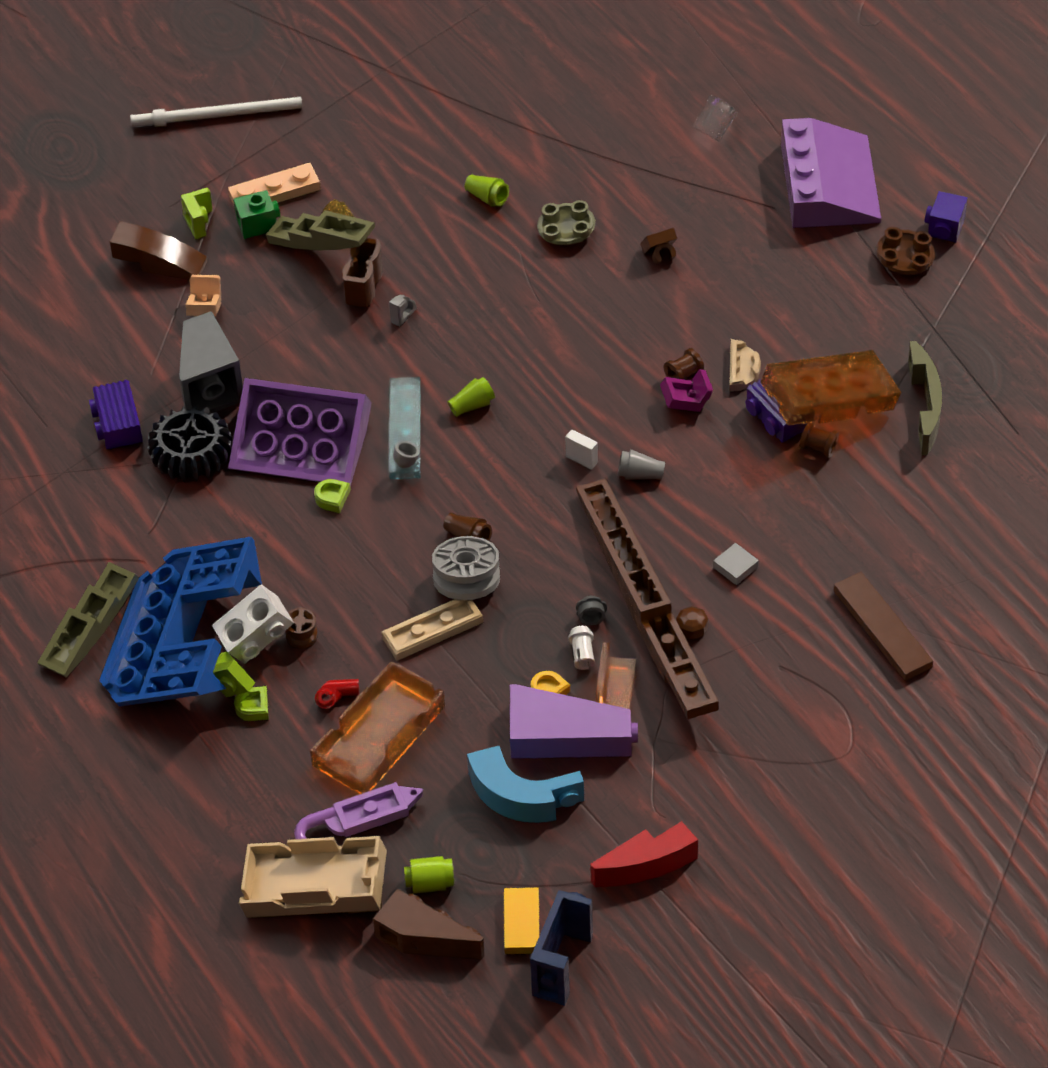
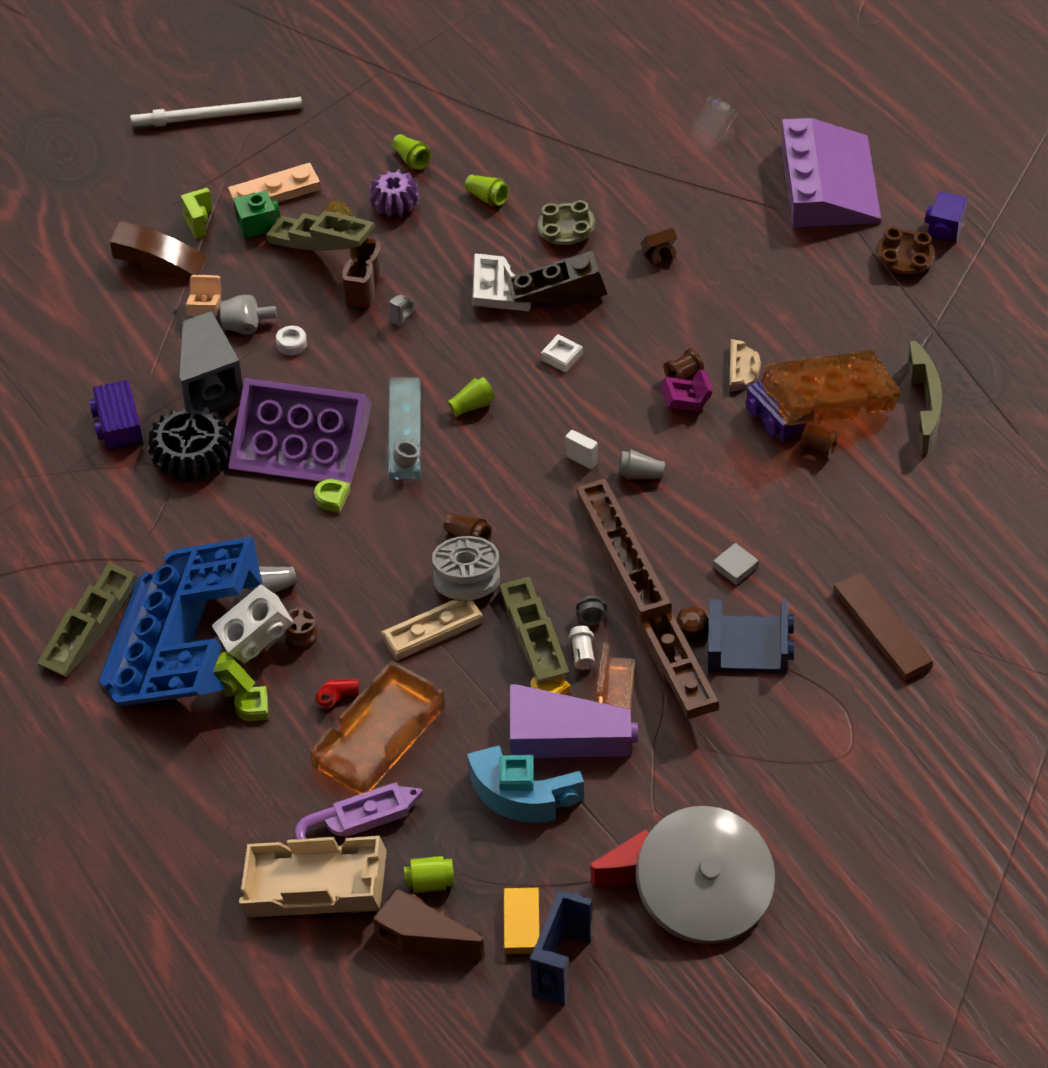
(242, 314): none -> light grey piece
(277, 578): none -> light grey cone
(291, 340): none -> white tile
(394, 193): none -> medium lavender gear
(413, 152): none -> lime cone
(491, 283): none -> white wing
(516, 772): none -> teal tile
(533, 630): none -> olive slope
(561, 353): none -> white tile
(564, 281): none -> dark brown slope
(705, 875): none -> light grey dish
(749, 641): none -> dark blue panel

